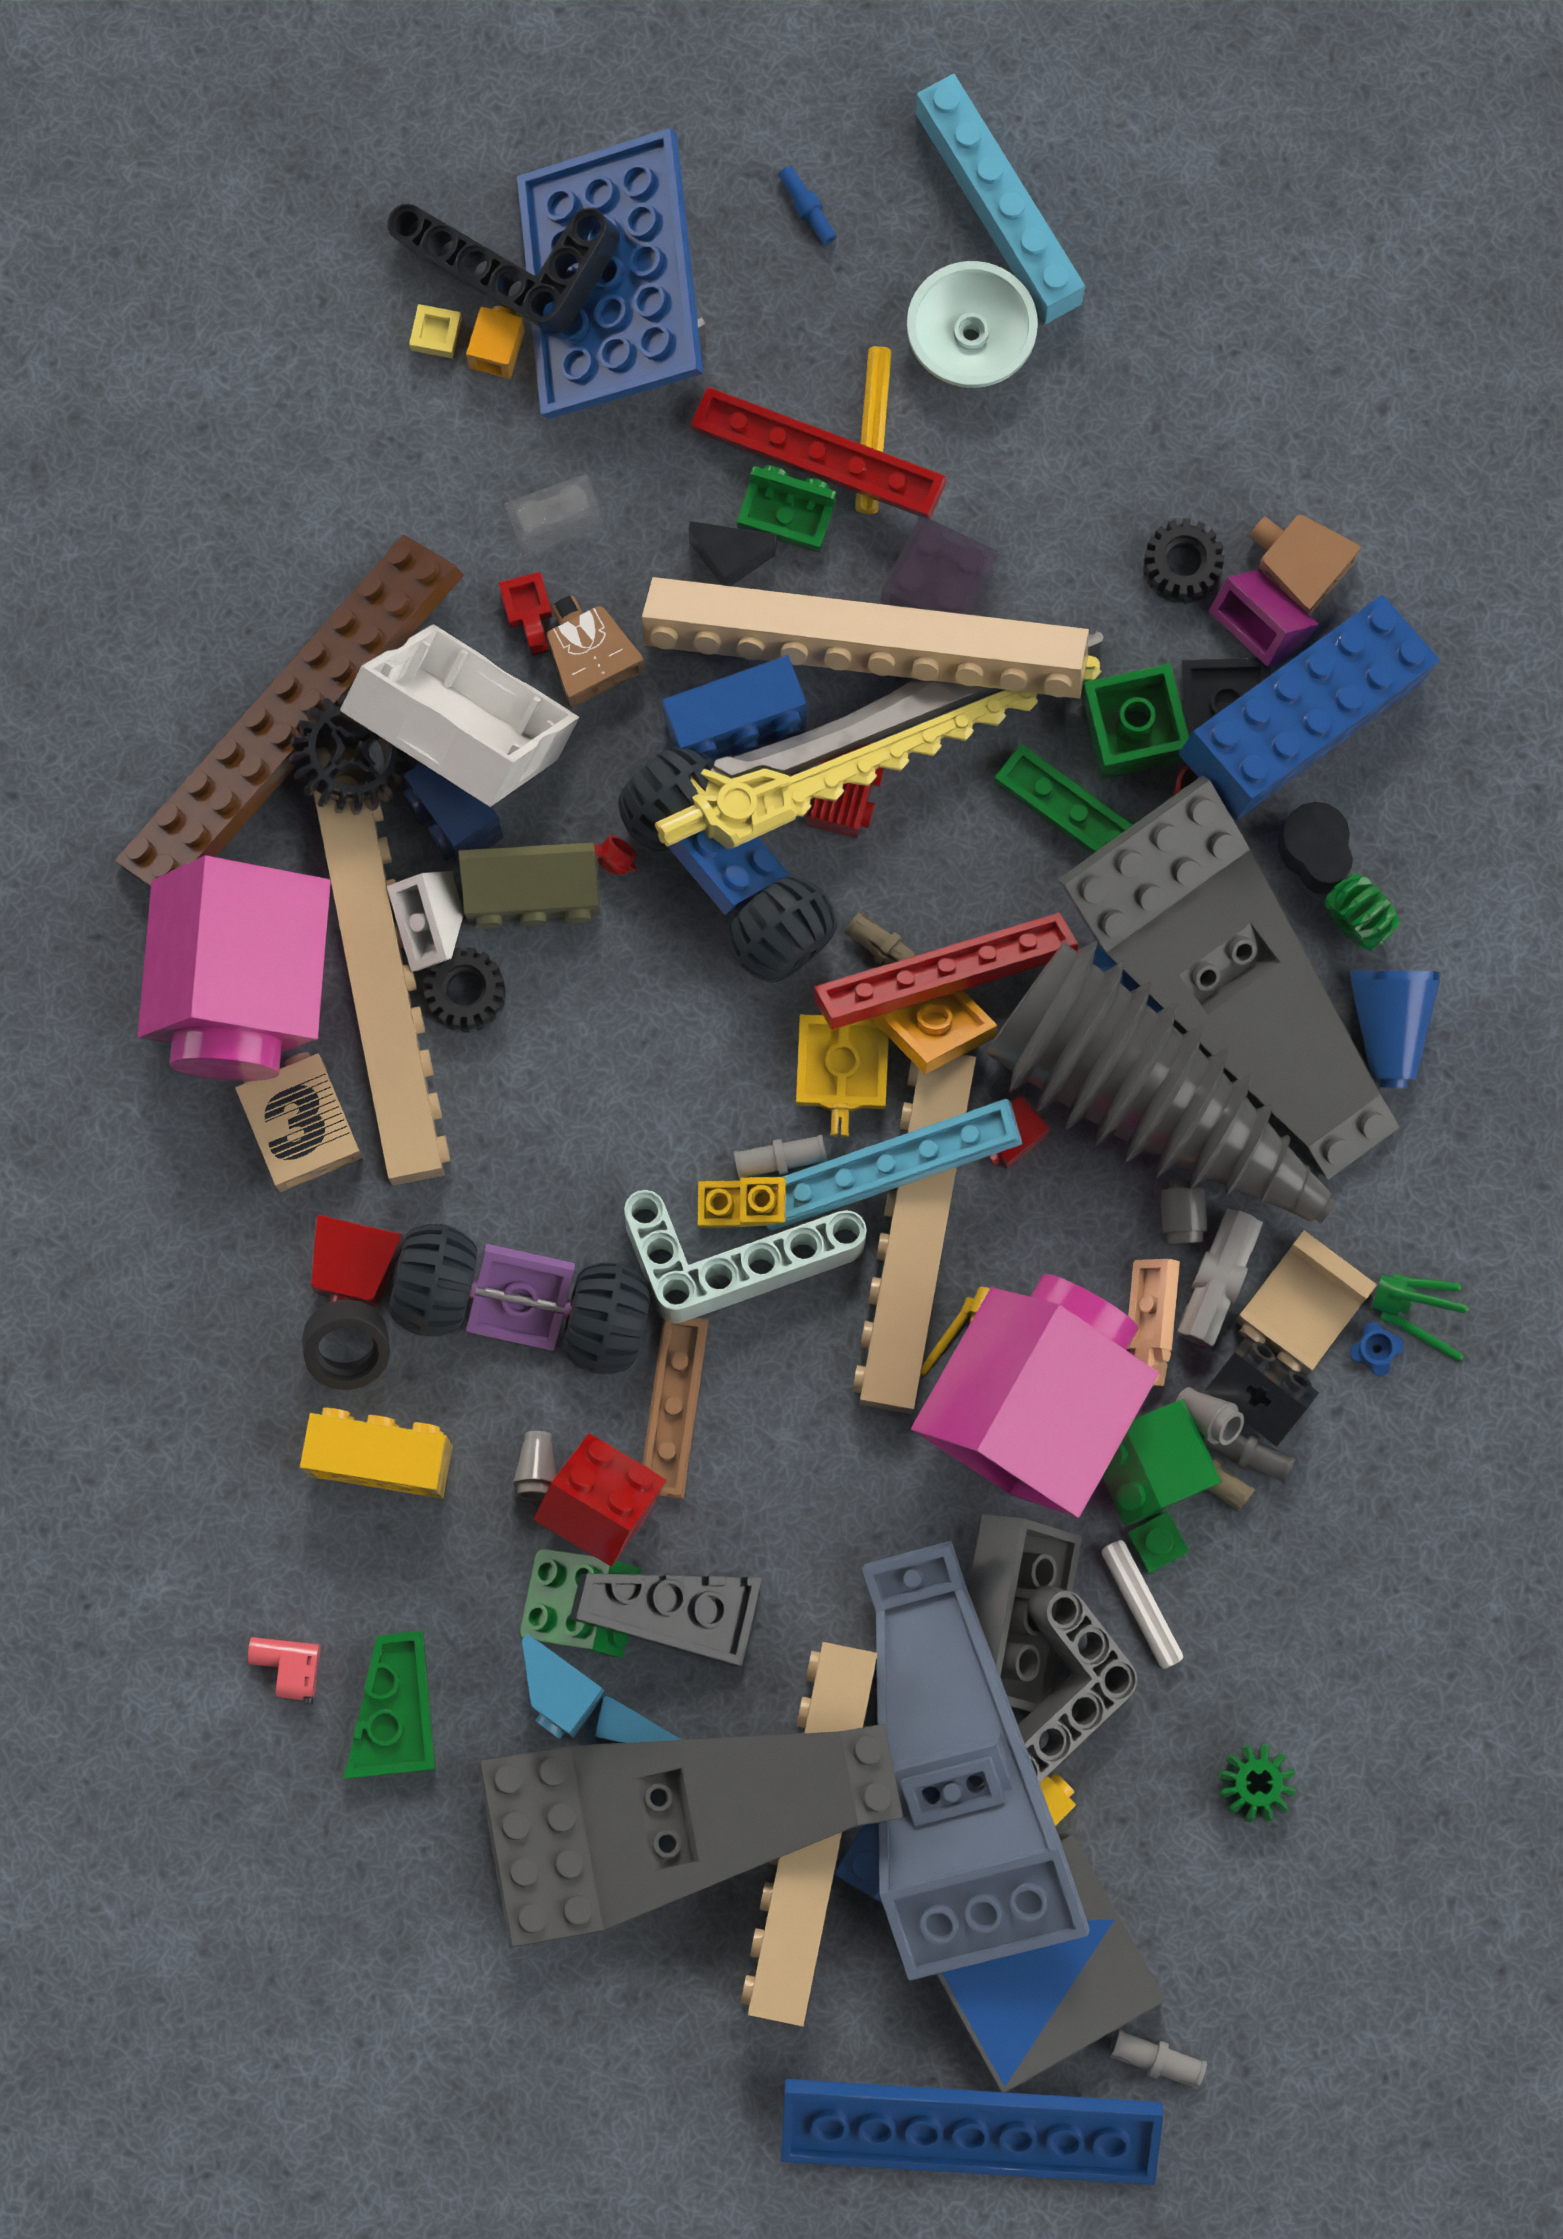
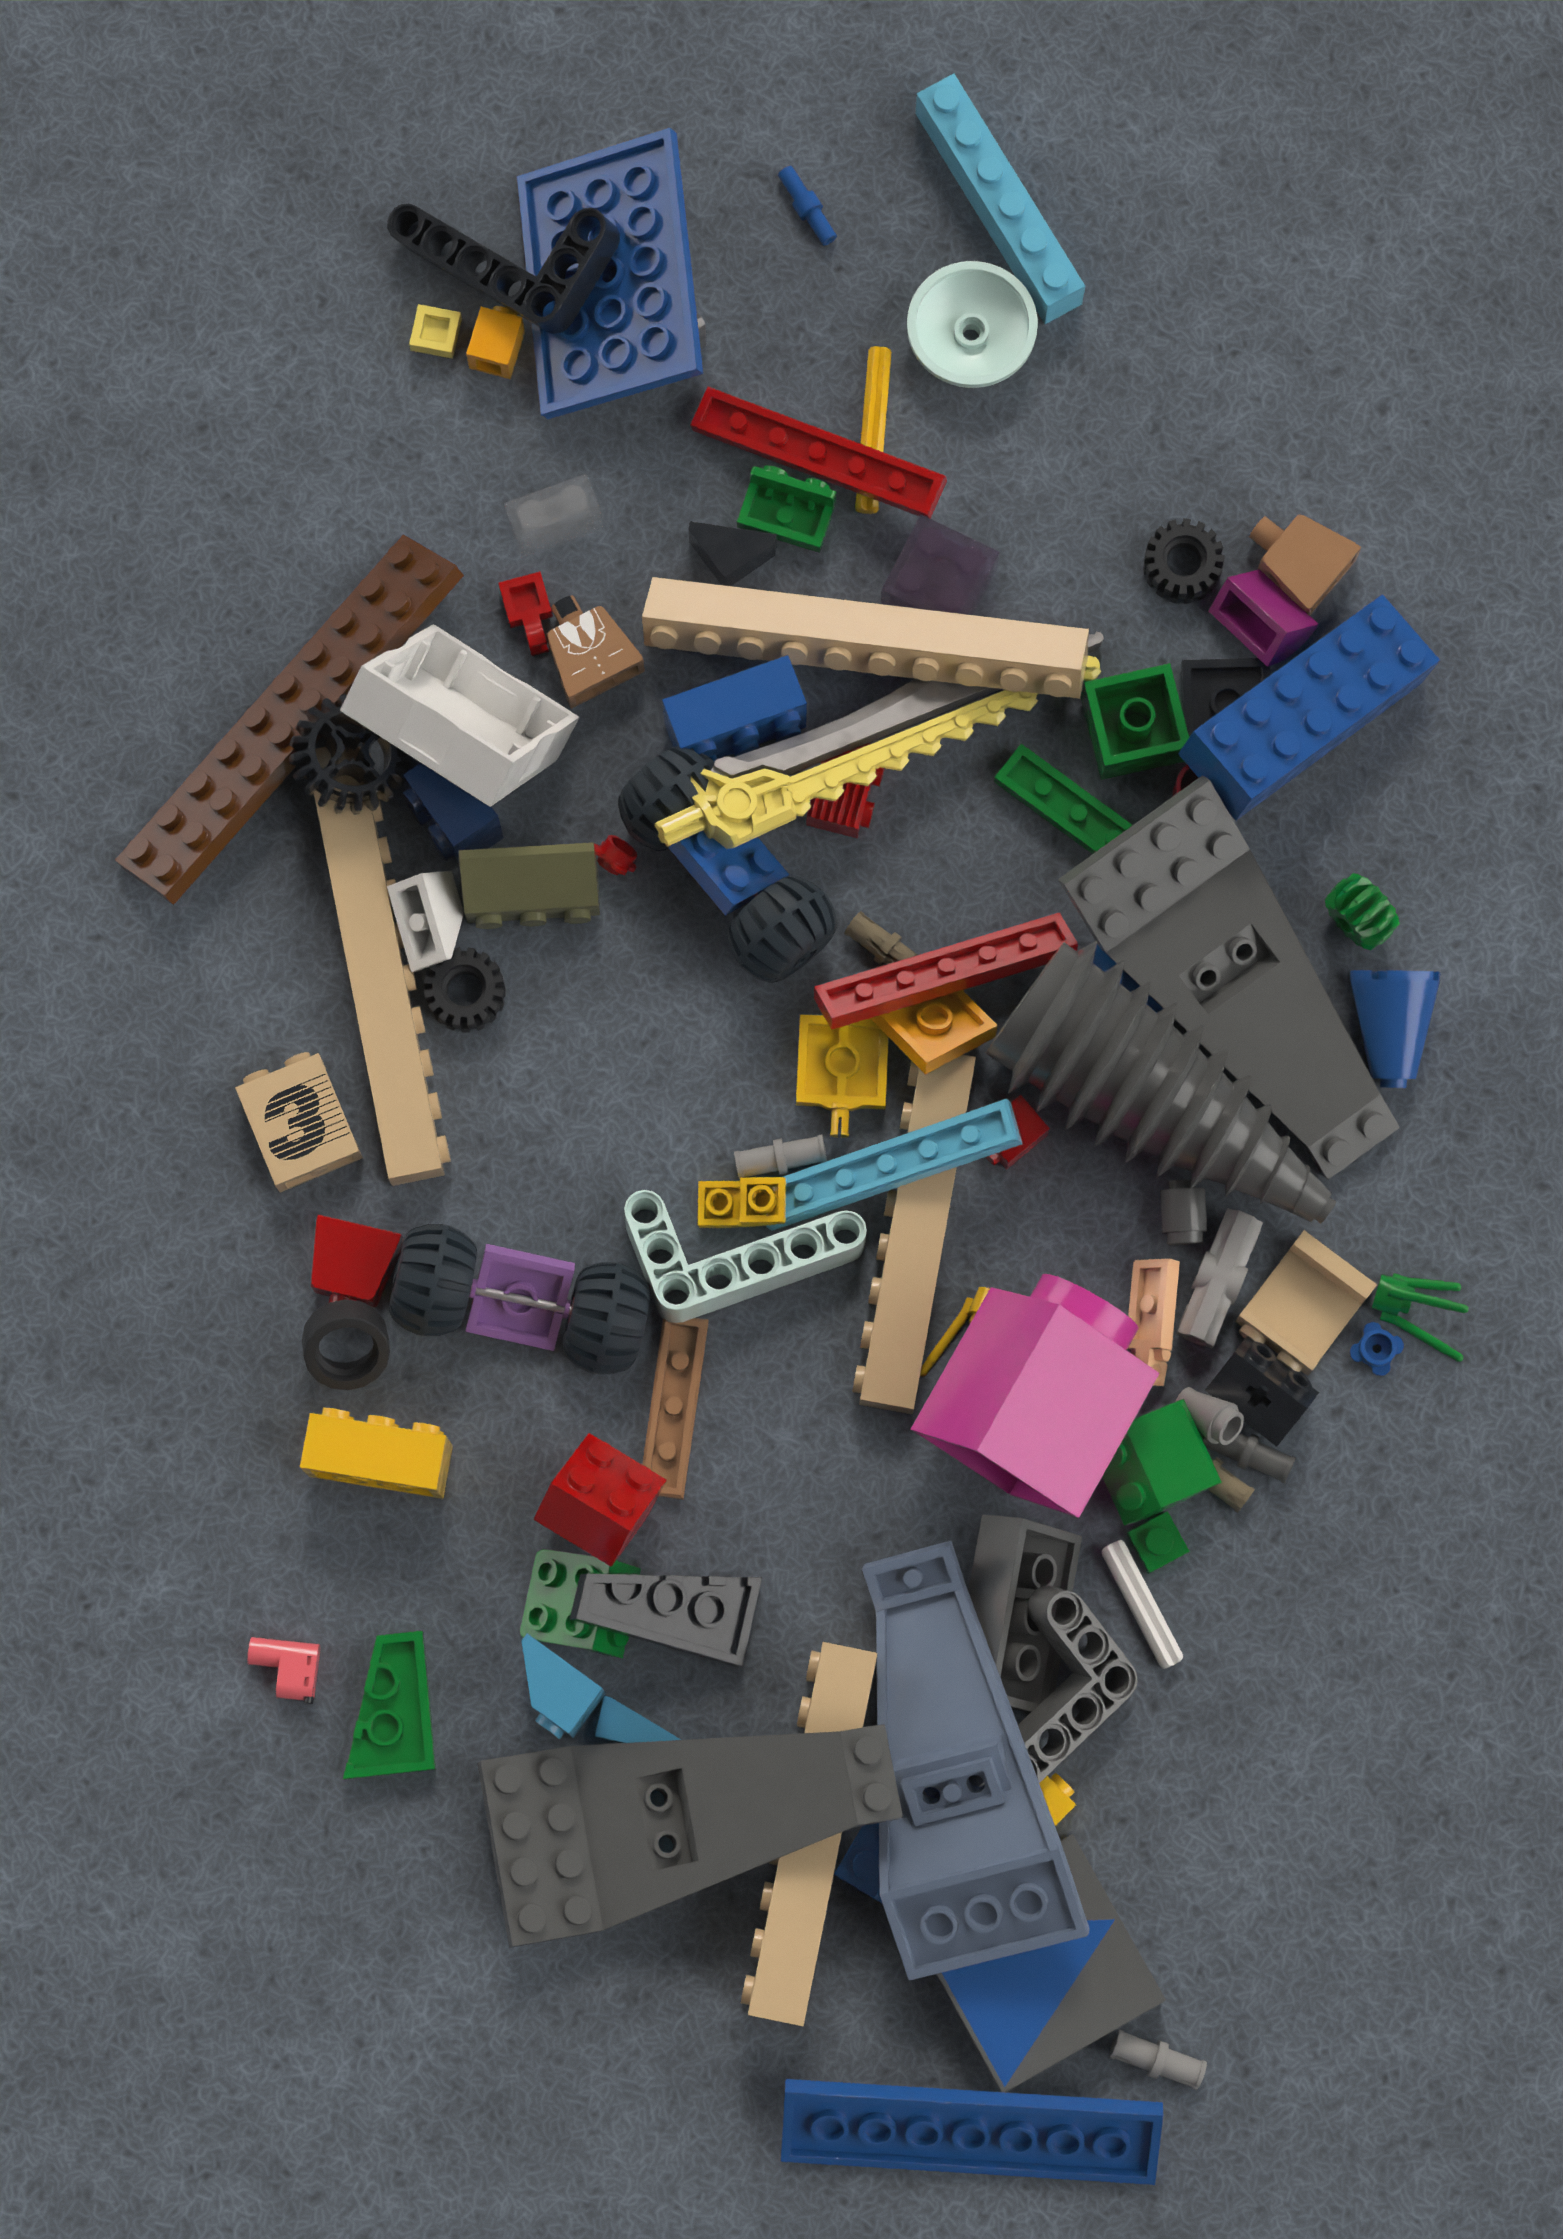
(233, 966): container -> none
(535, 1466): light grey cone -> none
(1256, 1767): green gear -> none
(1316, 846): black piece -> none

